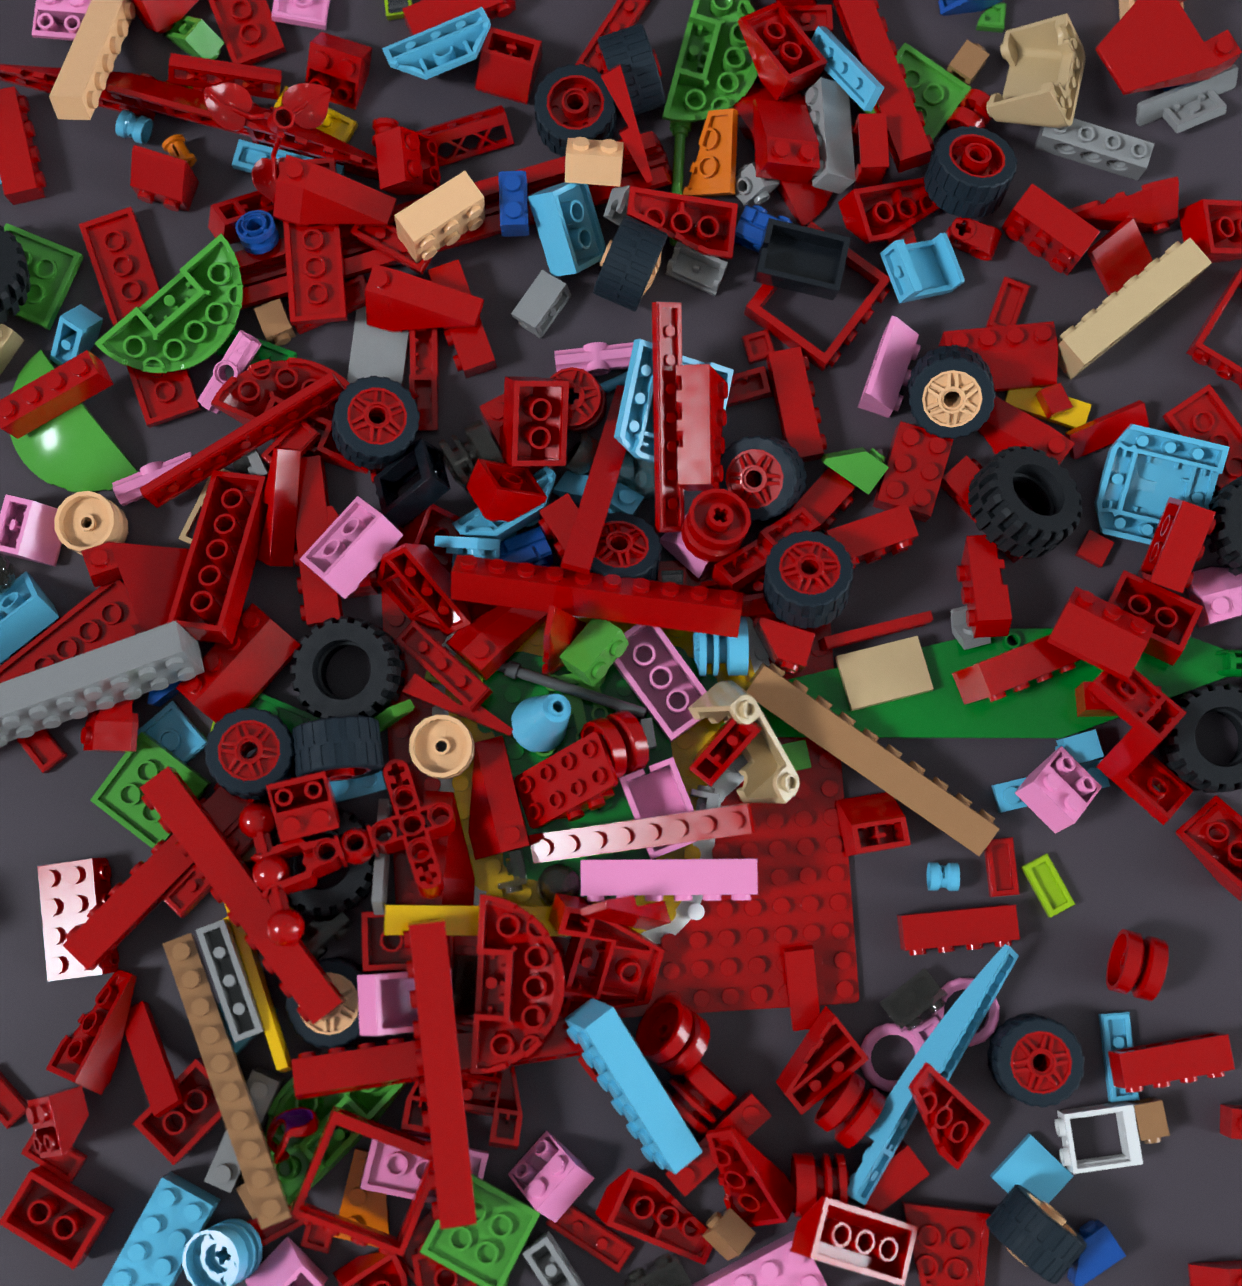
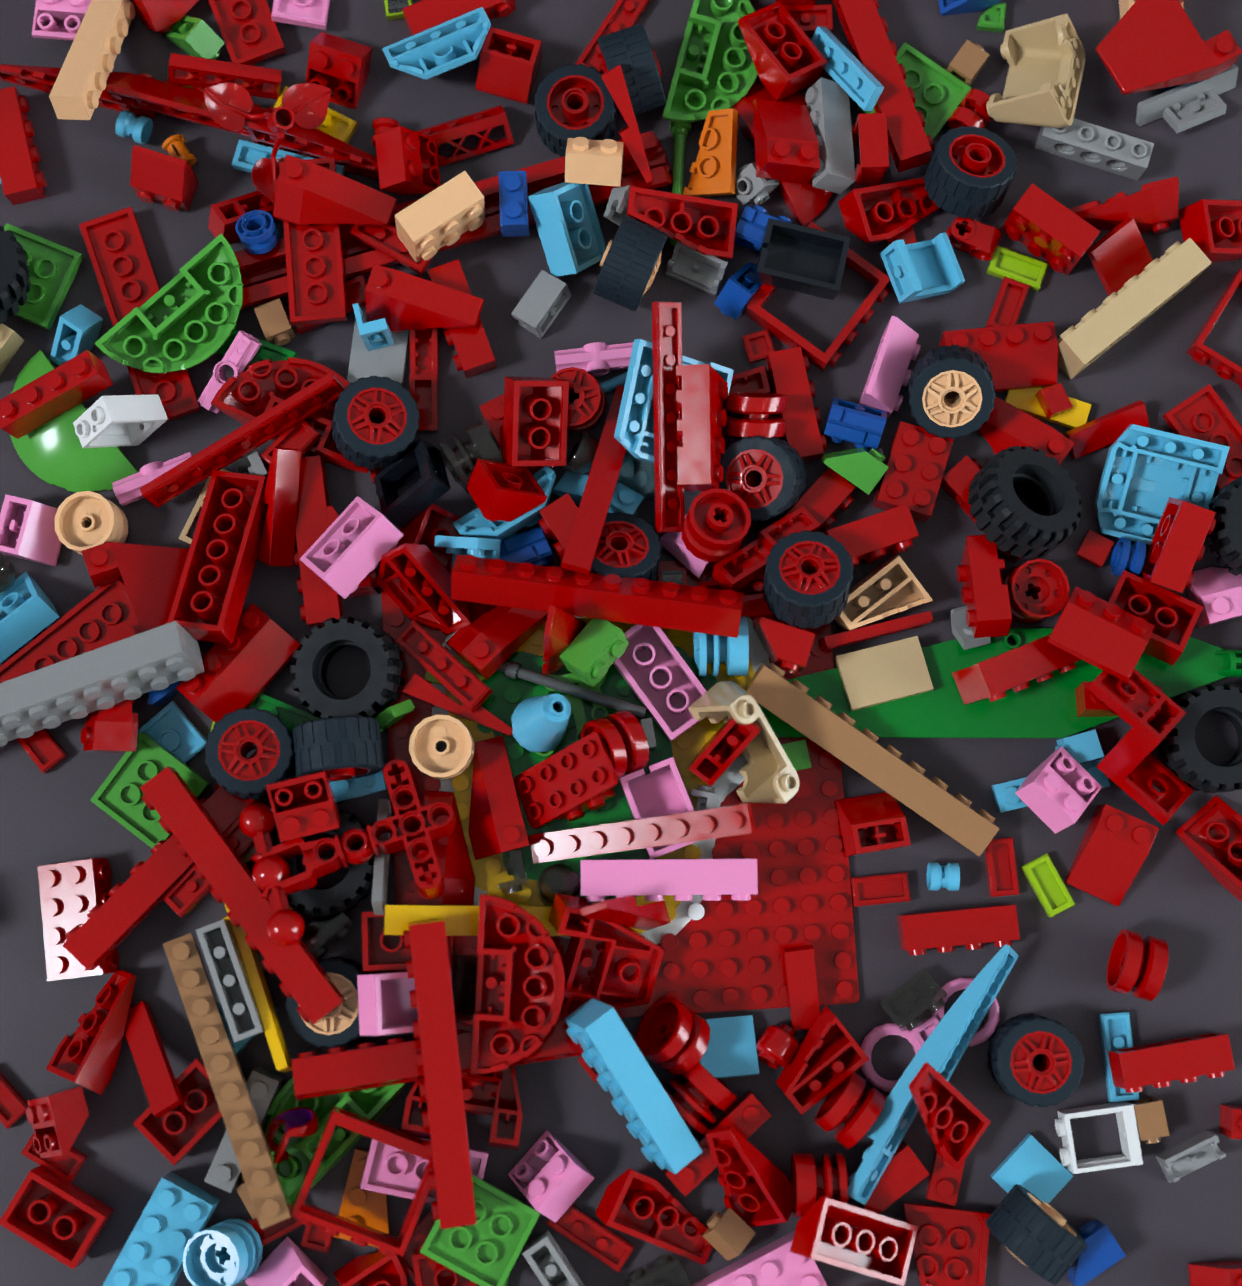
(120, 420): none -> white window
(375, 333): none -> medium azure panel
(731, 1048): none -> medium azure tile
(738, 292): none -> blue slope
(755, 411): none -> red wheel
(777, 1046): none -> red head
(855, 424): none -> blue brick
(880, 889): none -> red tile
(881, 594): none -> light nougat wedge
(944, 1181): none -> red plate
(1017, 267): none -> lime tile
(1047, 584): none -> red wheel
(1111, 854): none -> red slope
(1128, 557): none -> blue wheel
(1190, 1155): none -> light grey hinge

